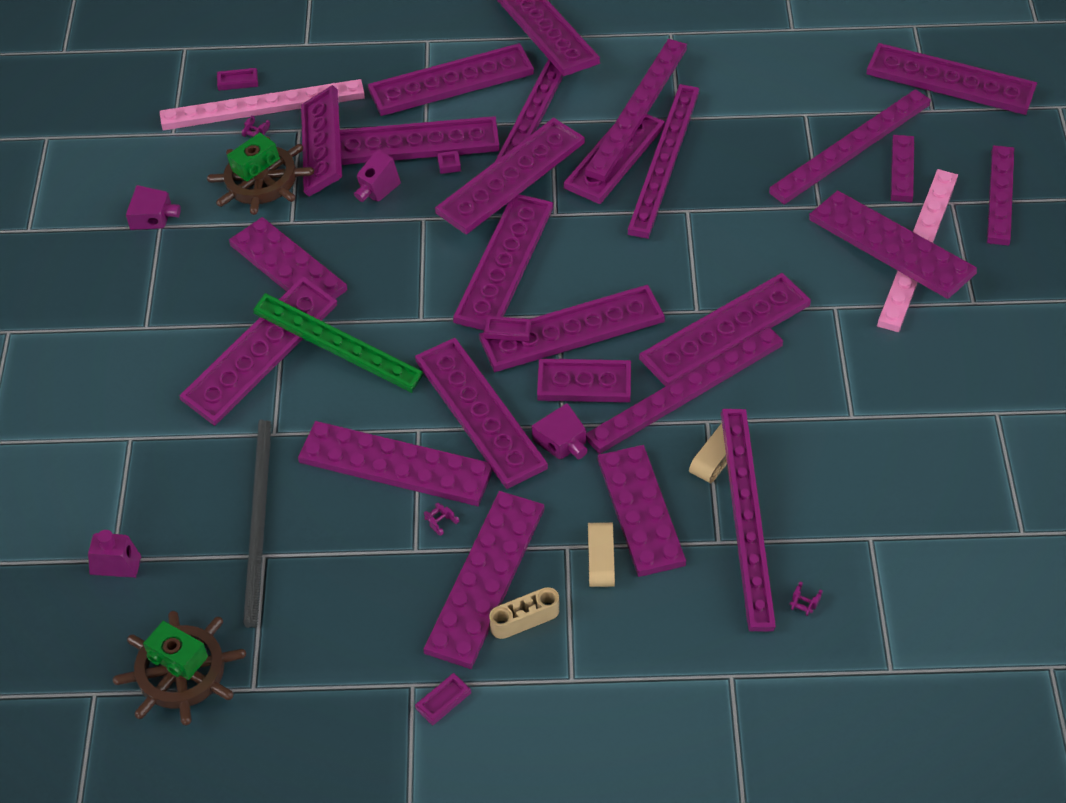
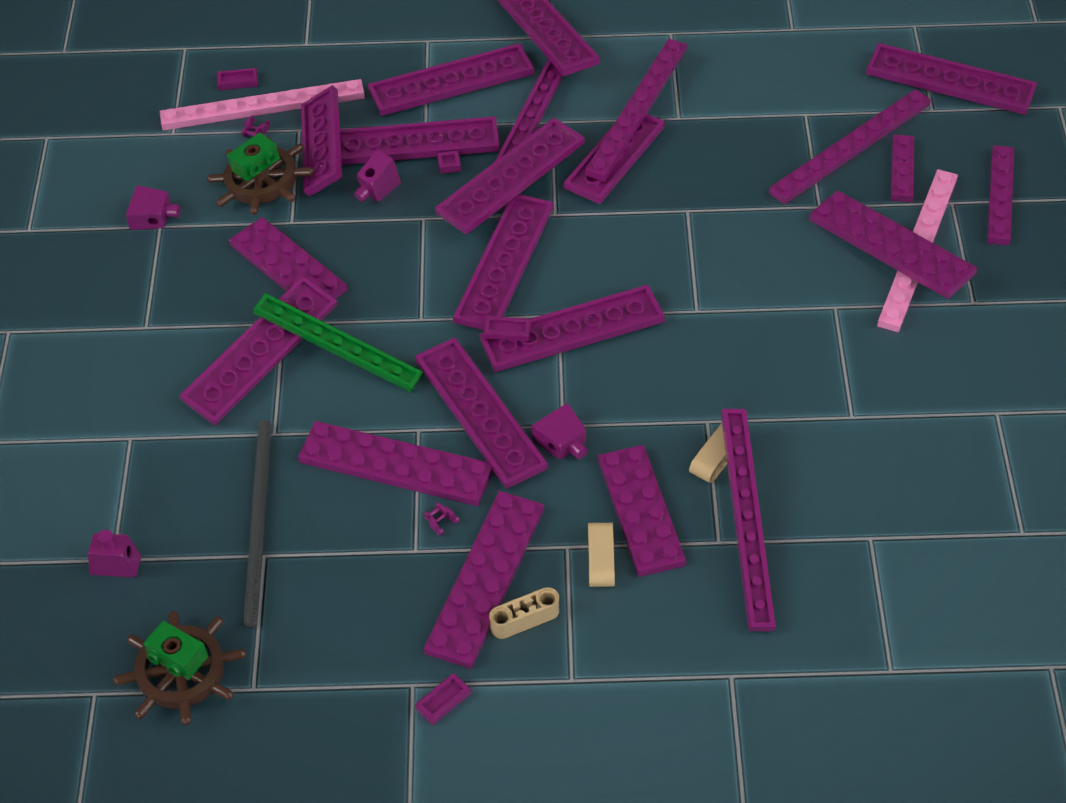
(584, 380): magenta plate -> none
(663, 162): magenta plate -> none
(683, 390): magenta plate -> none
(724, 329): magenta plate -> none
(813, 603): magenta piece -> none

